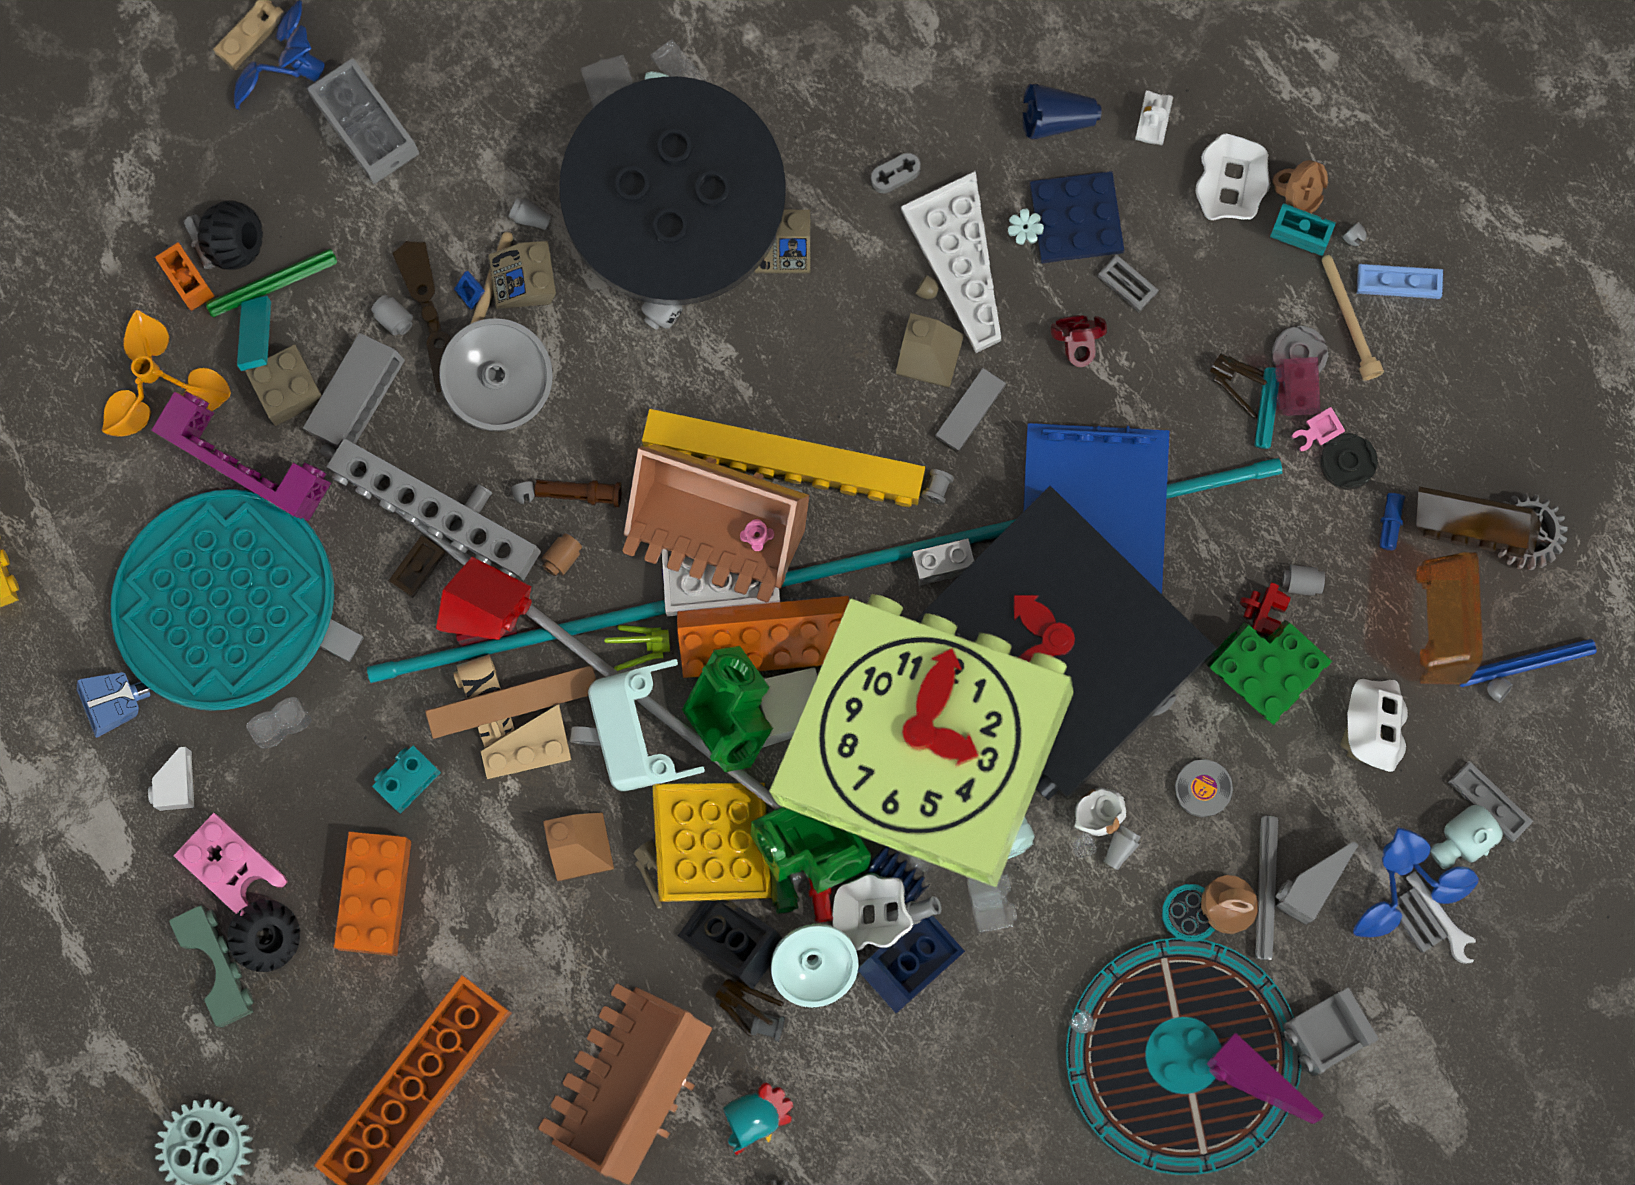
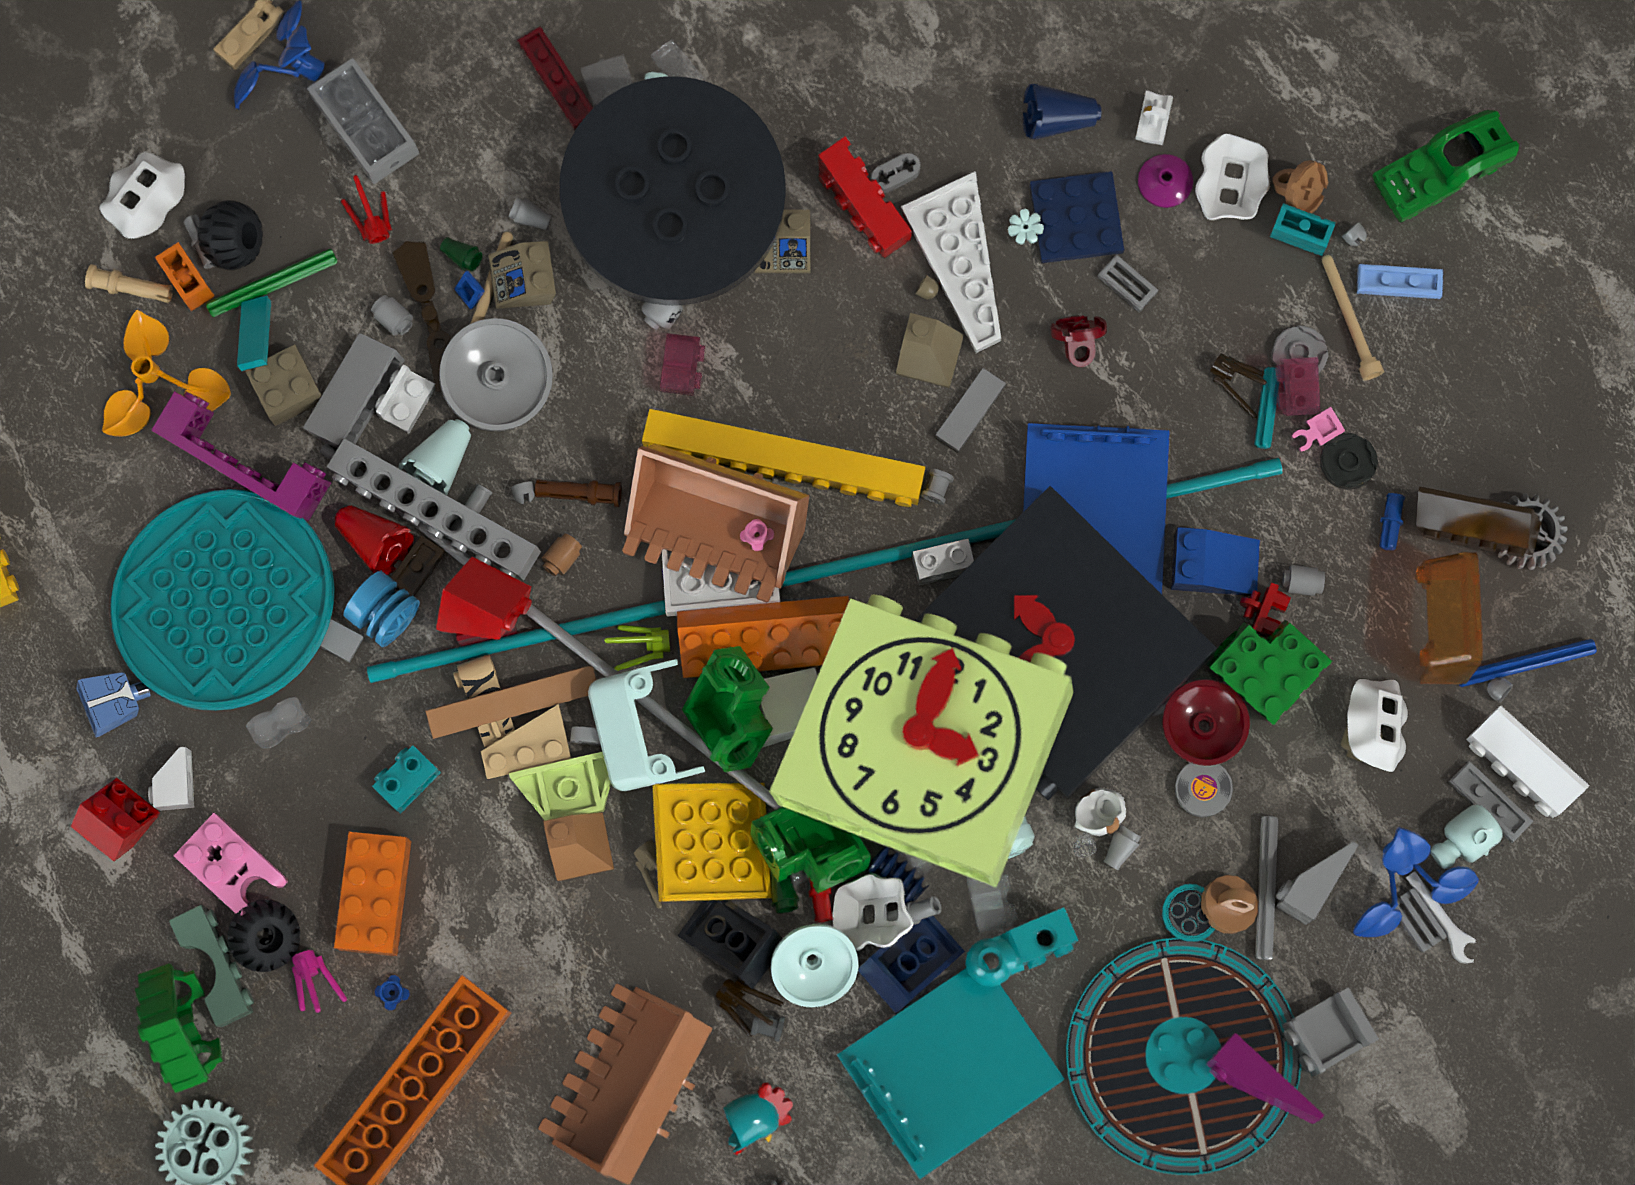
(114, 819): none -> red slope
(116, 282): none -> tan pin
(154, 200): none -> white piece
(171, 1027): none -> green piece
(306, 967): none -> dark pink plant
(374, 538): none -> red cone
(375, 228): none -> red plant
(381, 609): none -> dark azure wheel
(383, 992): none -> blue plate
(404, 399): none -> white bracket
(439, 456): none -> light aqua cone
(463, 254): none -> dark green cone
(555, 76): none -> dark red tile
(566, 786): none -> yellowish green wing
(681, 364): none -> clear pink brick
(862, 199): none -> red wedge
(949, 1070): none -> teal door
(1020, 948): none -> teal brick
(1082, 1022): clear hinge -> none
(1161, 192): none -> magenta dish
(1214, 562): none -> blue slope
(1218, 707): none -> dark red dish
(1429, 177): none -> green piece
(1526, 763): none -> white slope

